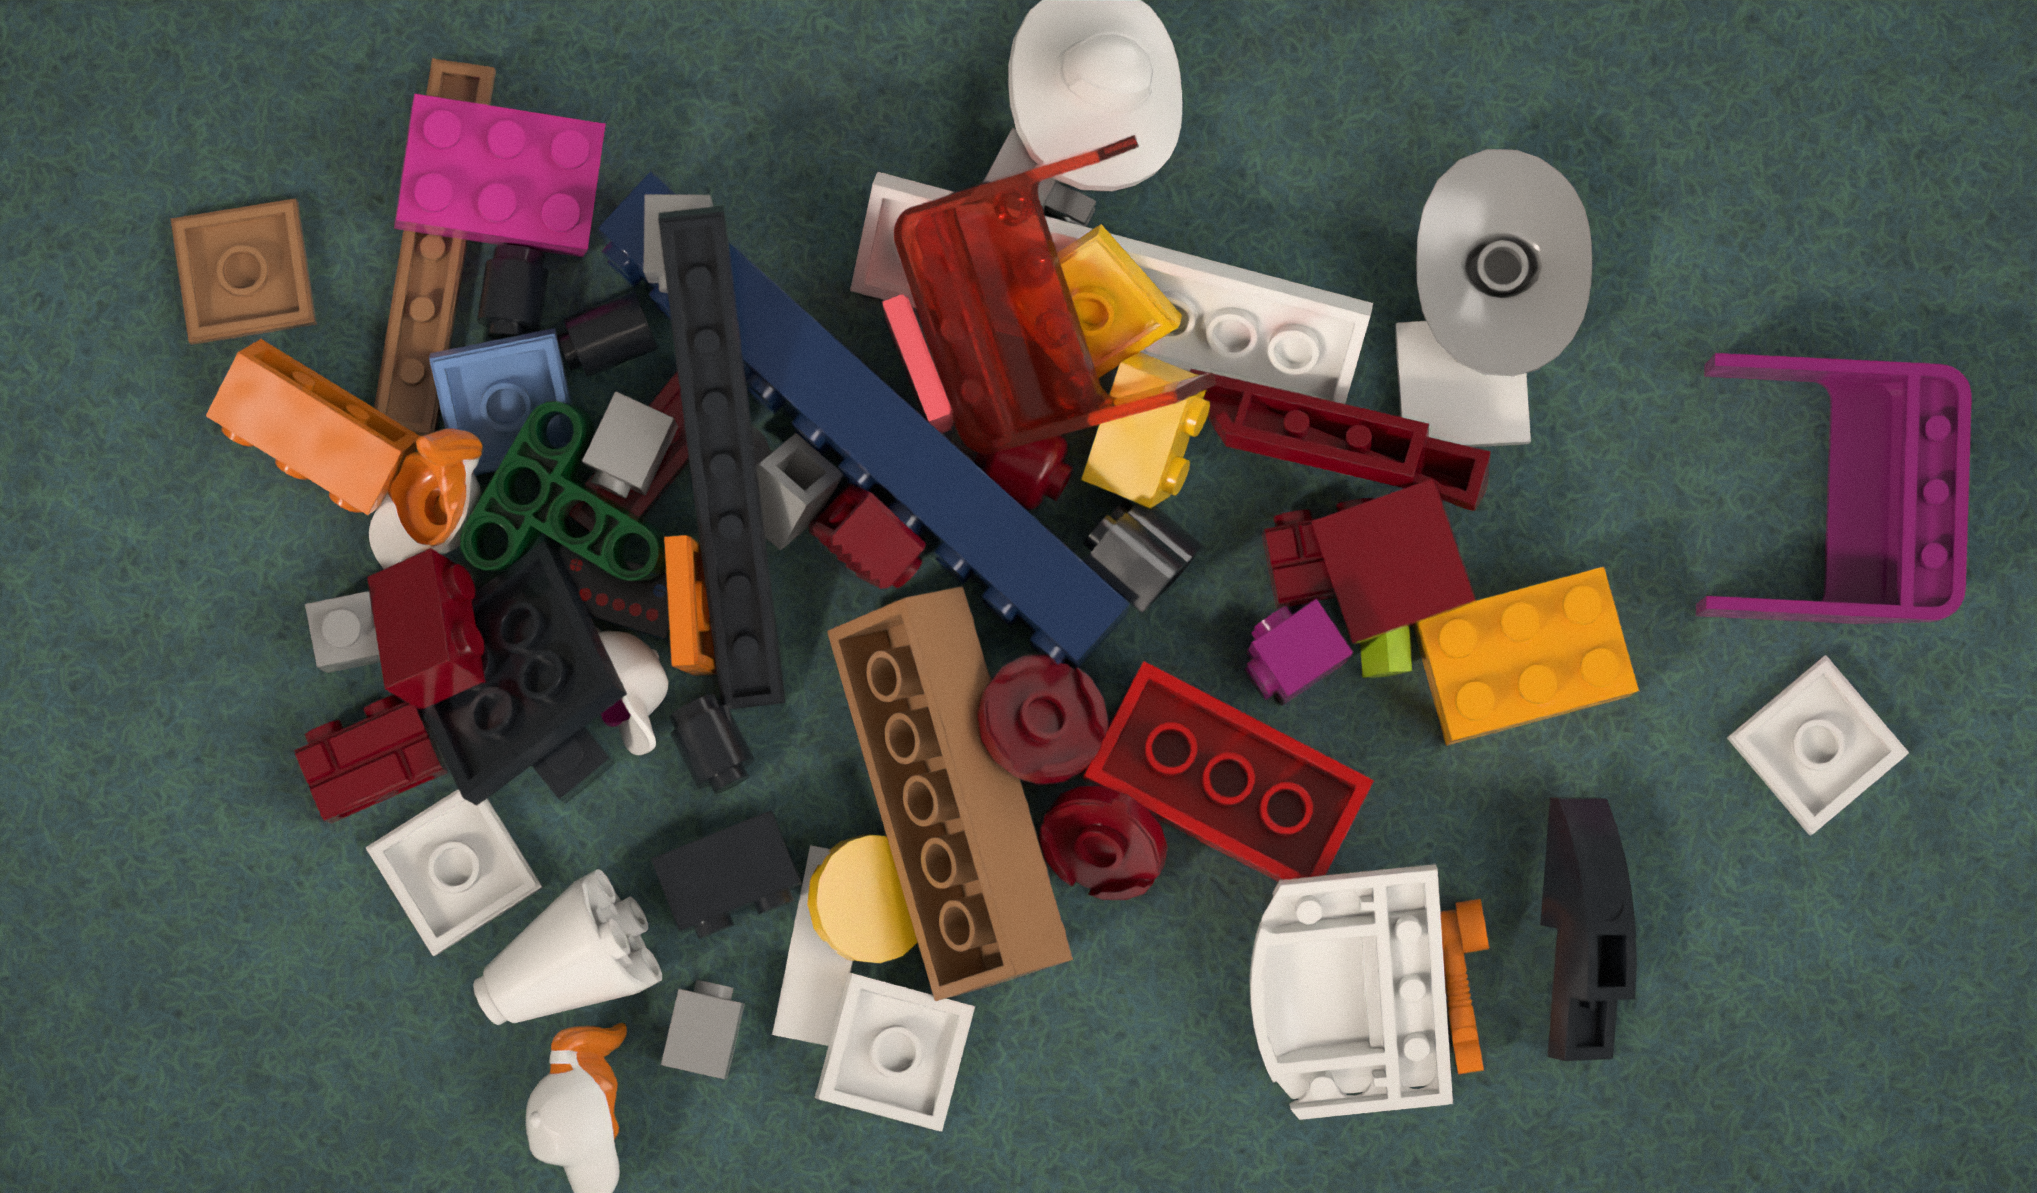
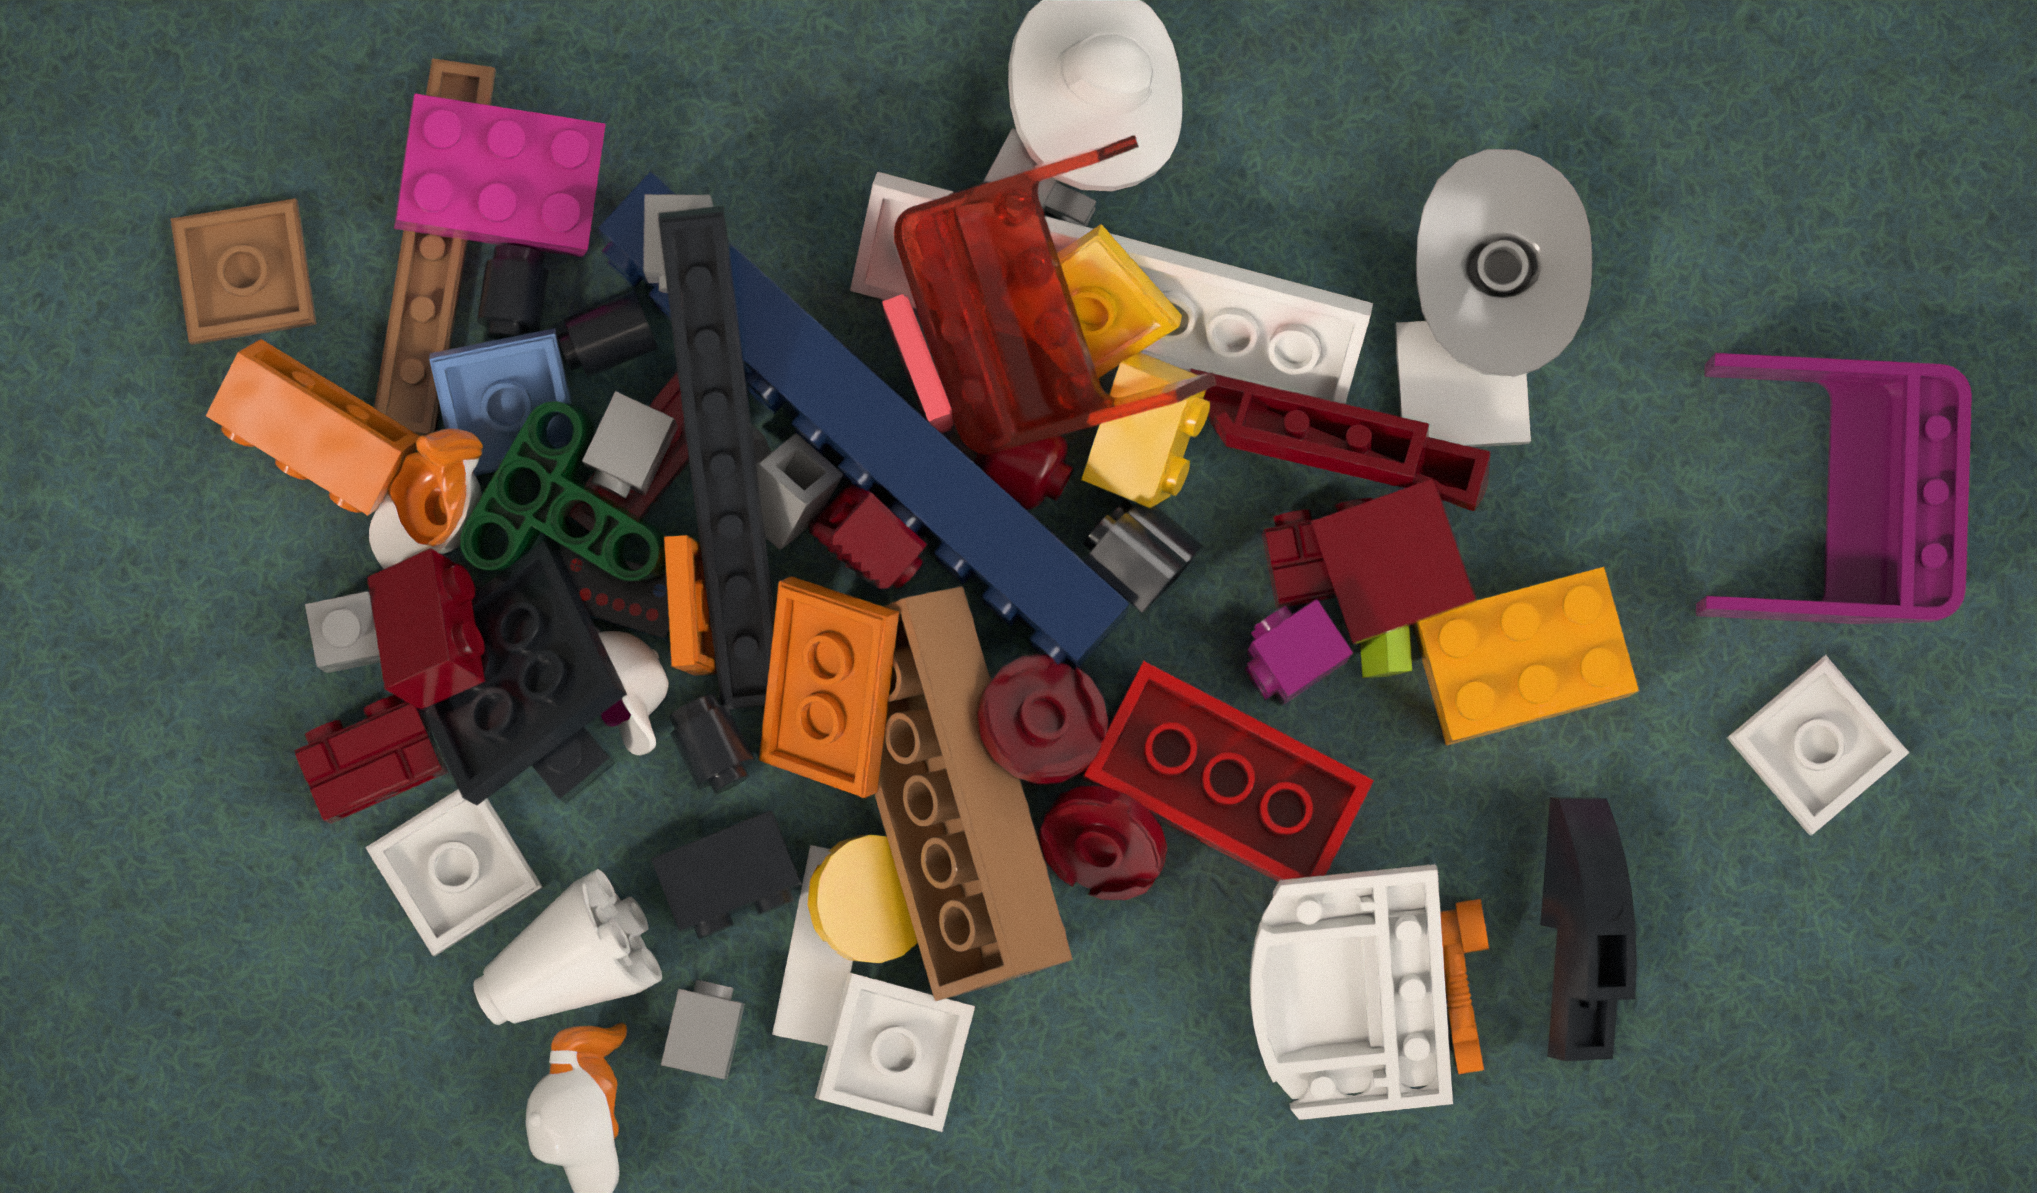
(828, 686): none -> orange tile

